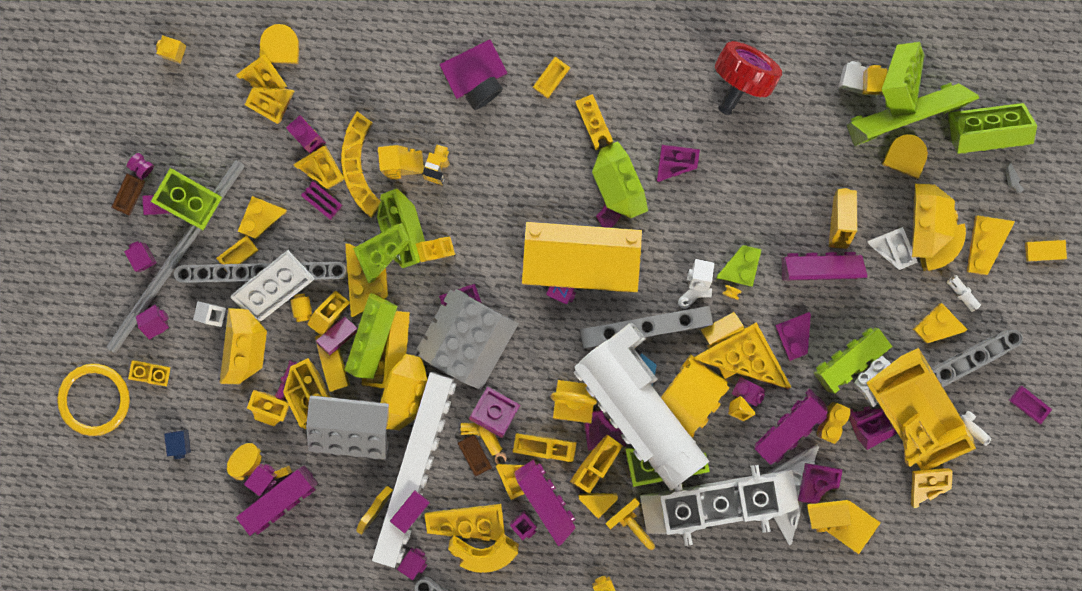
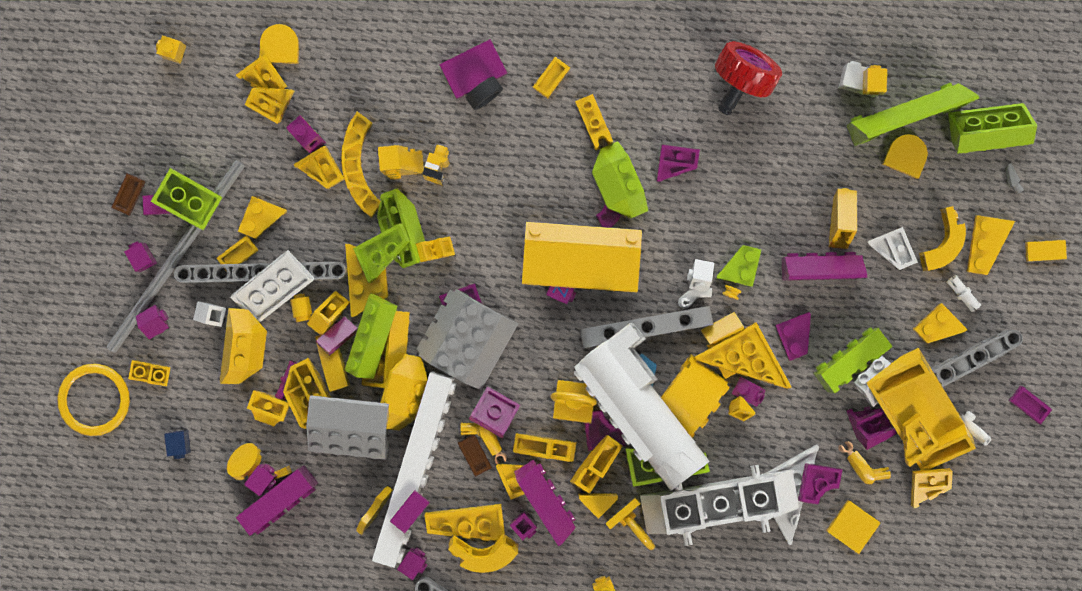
(140, 166): magenta wheel -> none
(309, 190): magenta tile -> none
(791, 428): magenta wedge -> none
(829, 515): yellow slope -> none
(831, 427): yellow brick -> none
(862, 468): none -> yellow arm
(904, 79): lime wedge -> none
(931, 220): yellow wedge -> none

